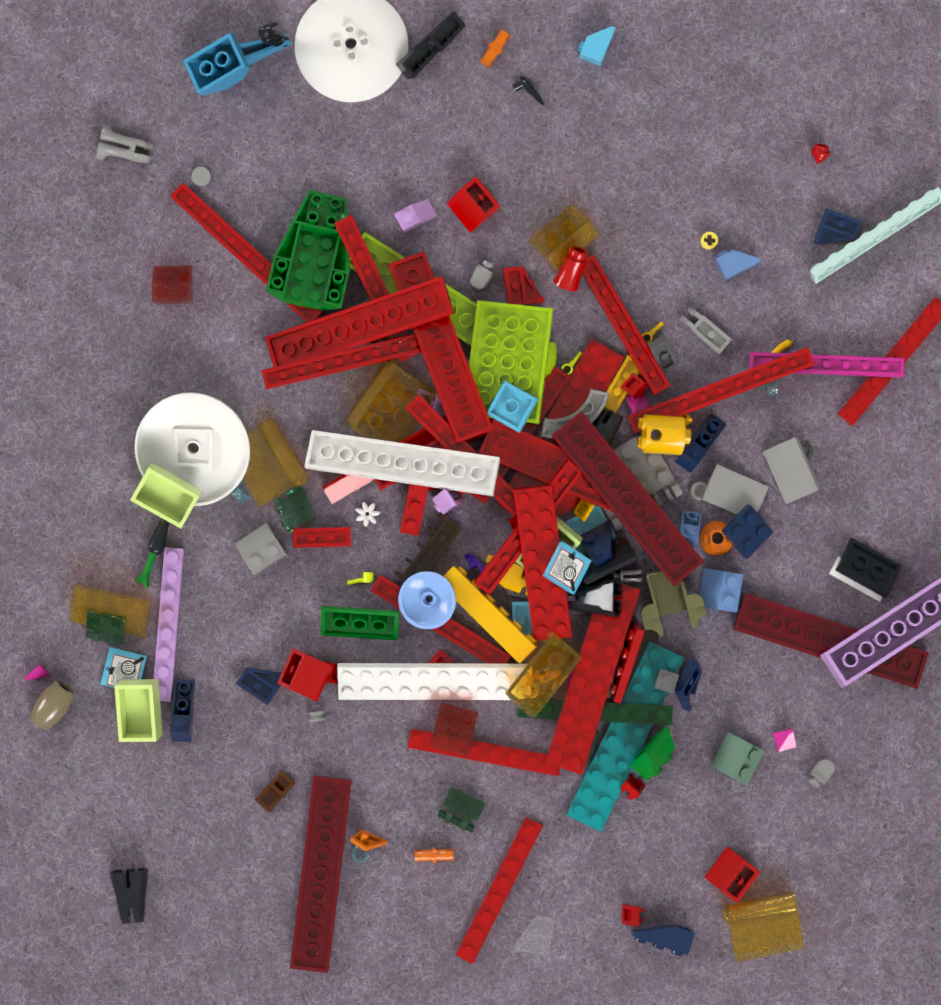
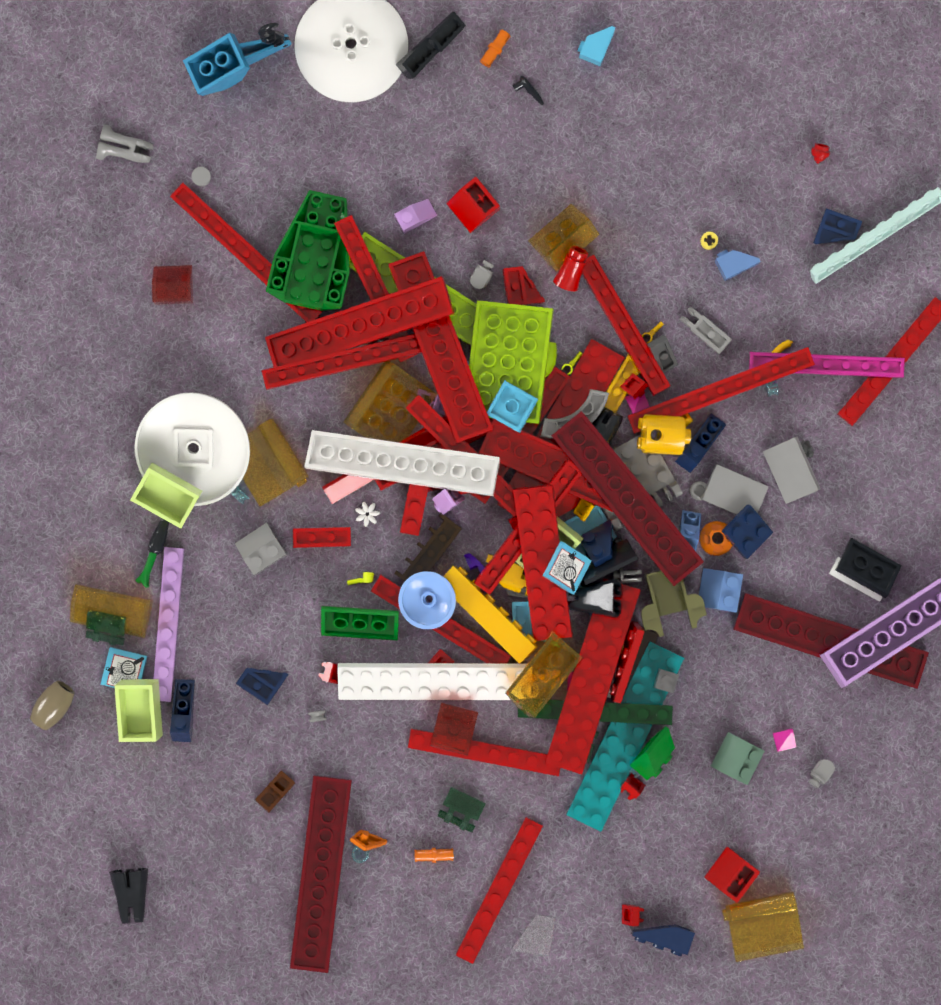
(38, 672): dark pink slope -> none
(300, 506): clear green plate -> none
(305, 674): red slope -> none
(688, 683): dark blue wing -> none

